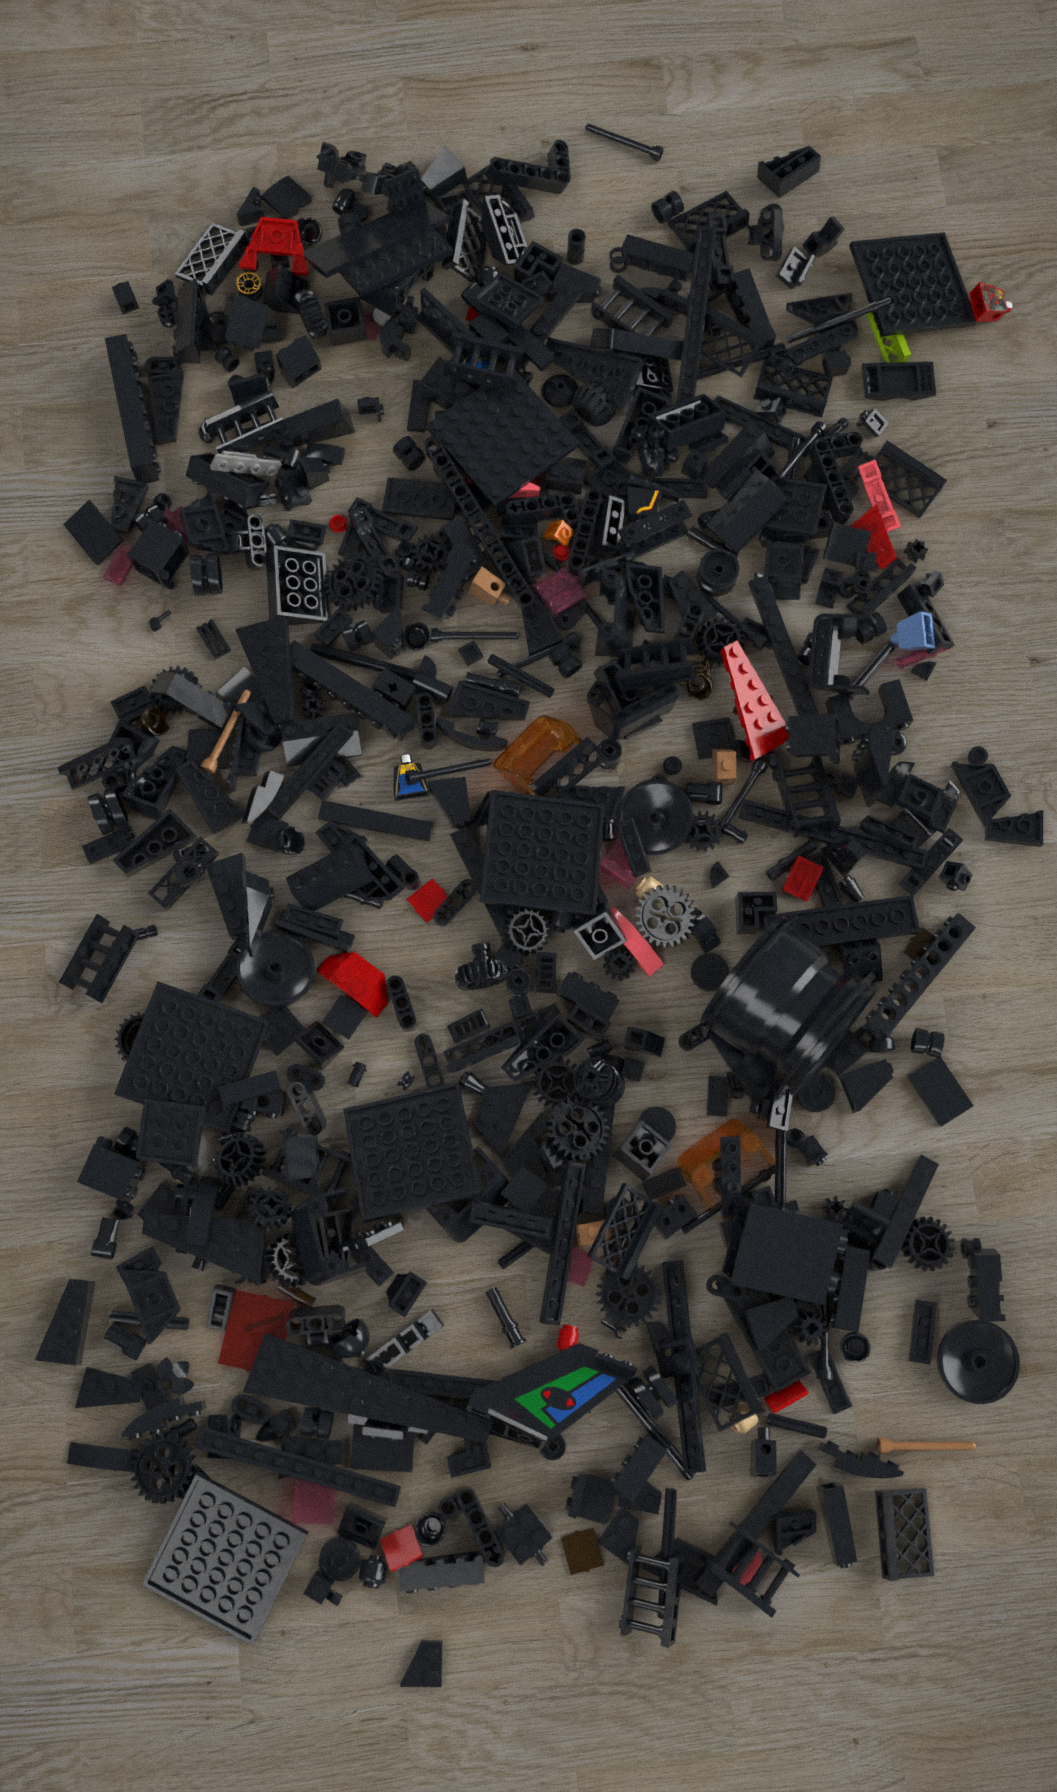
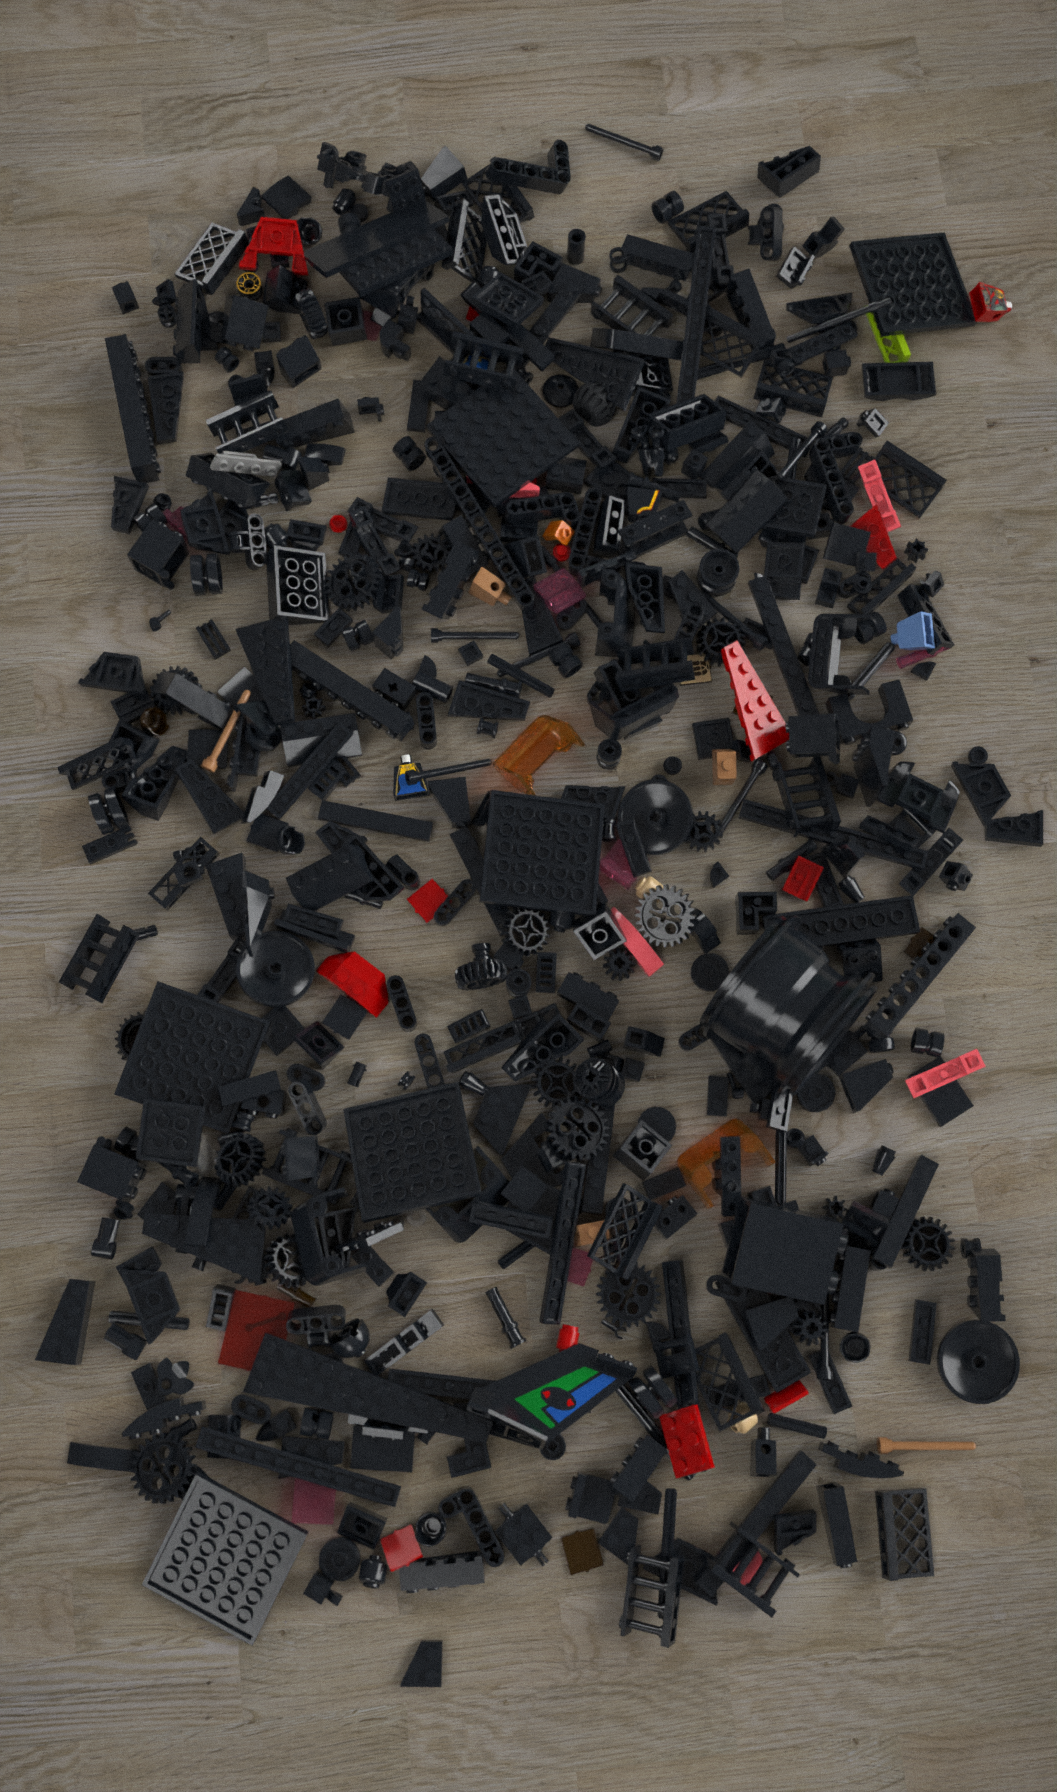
(93, 532): black tile -> none
(107, 1388): black wing -> none
(116, 673): none -> black wing
(119, 567): clear pink plate -> none
(155, 843): black wedge -> none
(204, 432): black arm -> none
(362, 661): black axle -> none
(417, 636): black hair -> none
(493, 744): black slope -> none
(577, 756): black fence -> none
(686, 1441): none -> red plate
(700, 687): dark brown hair -> none
(710, 792): black piece -> none
(735, 833): black pin -> none
(763, 1176): black bar -> none
(883, 1160): none -> black cone
(945, 1073): none -> coral slope

